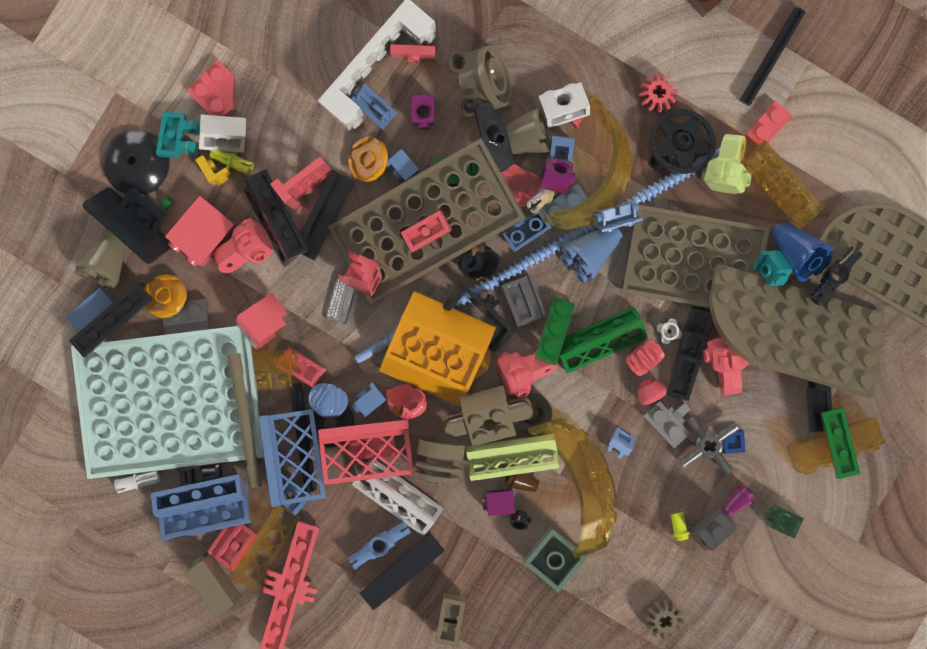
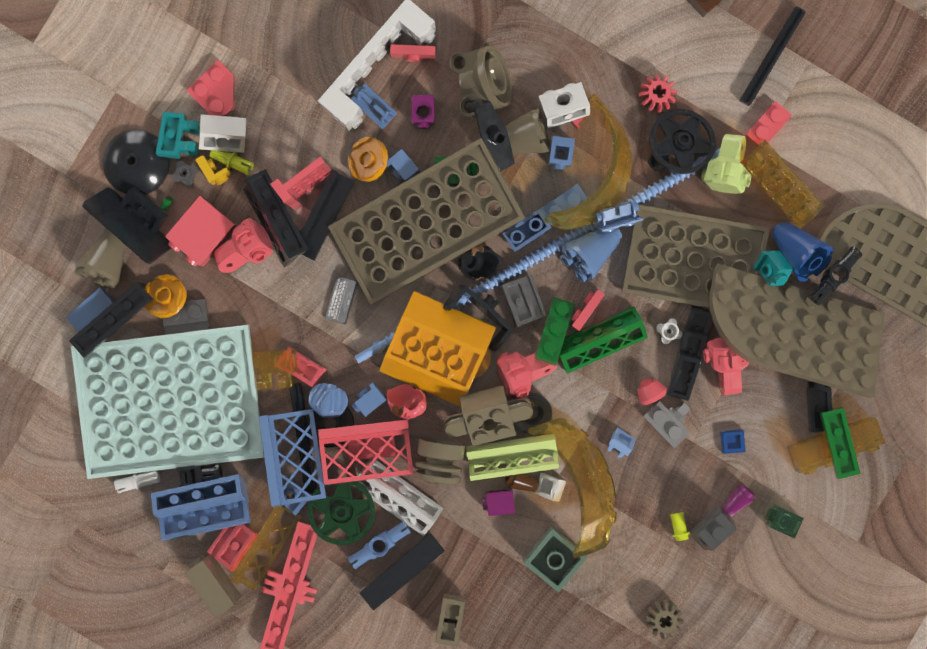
(188, 178): none -> flat silver plate
(236, 373): dark tan piece -> none
(262, 320): coral piece -> none
(342, 512): none -> dark green wheel
(362, 274): coral piece -> none
(426, 231): coral plate -> none
(520, 520): black plate -> none
(522, 183): coral plate -> none
(540, 199): white axle -> none
(550, 487): none -> white slope
(557, 175): magenta brick -> none
(591, 300): none -> coral plate
(645, 357): coral gear -> none
(704, 436): flat silver bar -> none

